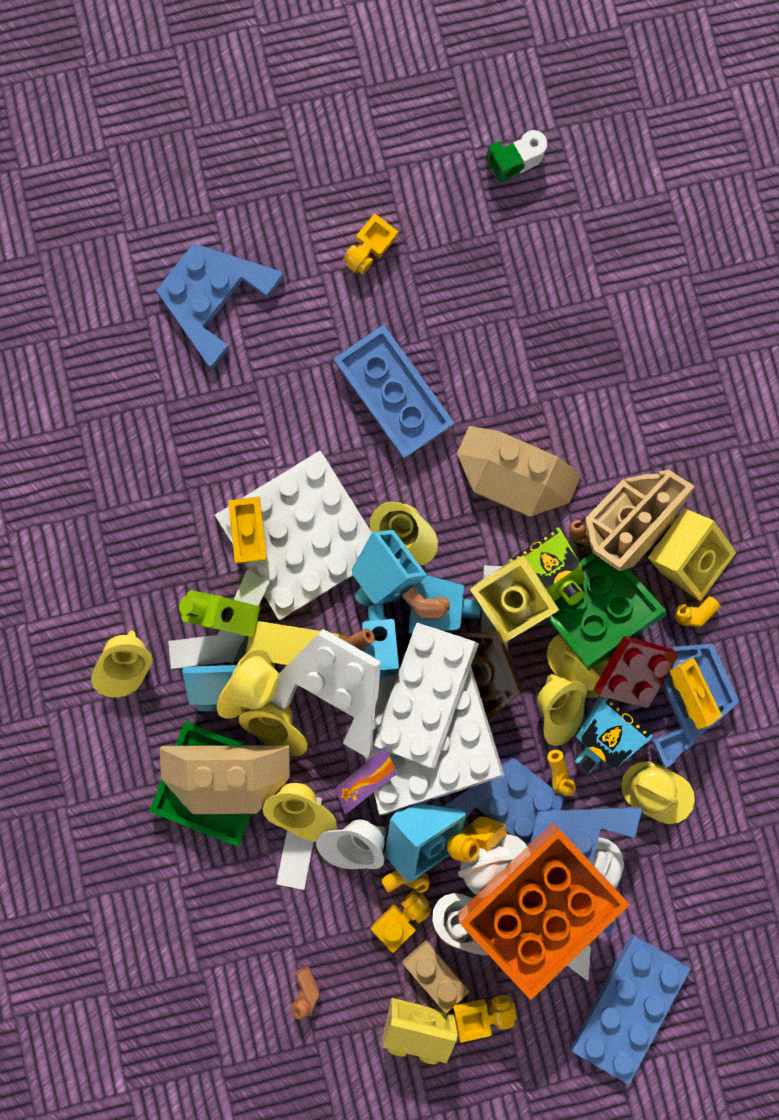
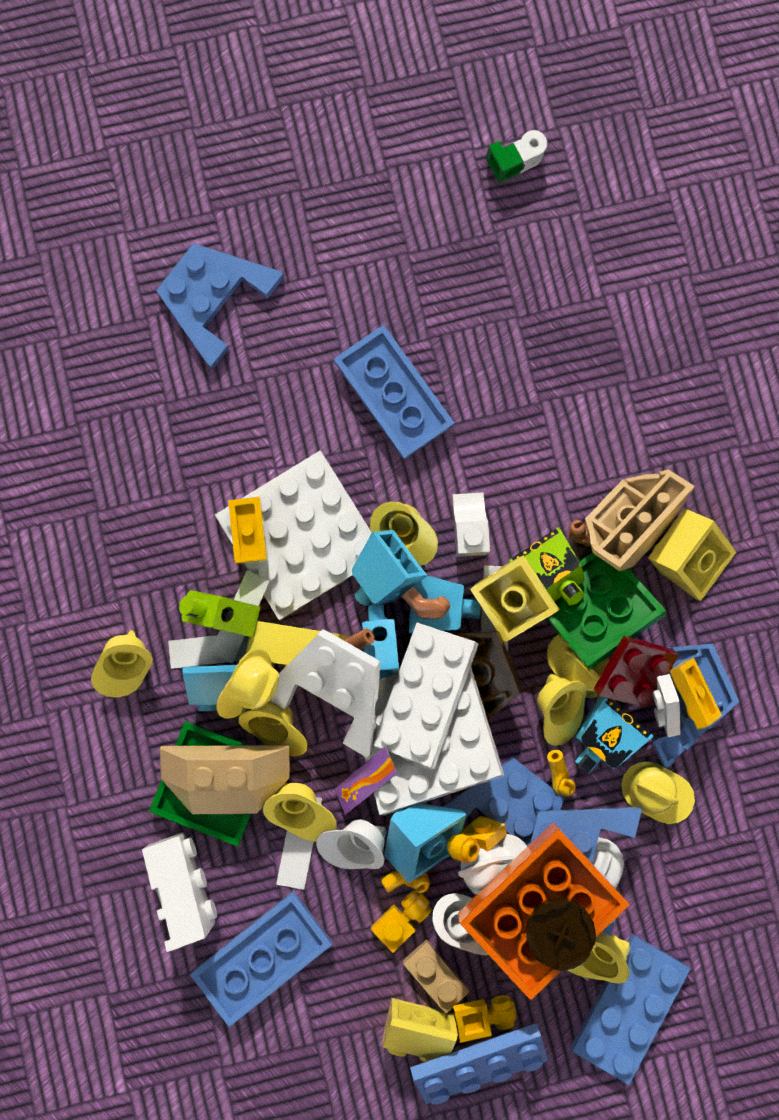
(179, 890): none -> white wedge
(261, 958): none -> medium blue plate
(307, 996): nougat arm -> none
(375, 239): yellow plate -> none
(470, 525): none -> white arch
(480, 1064): none -> medium blue plate
(515, 472): tan wedge -> none
(560, 933): none -> dark brown tile
(606, 960): none -> light yellow piece
(667, 706): none -> white plate
(696, 615): yellow arm -> none

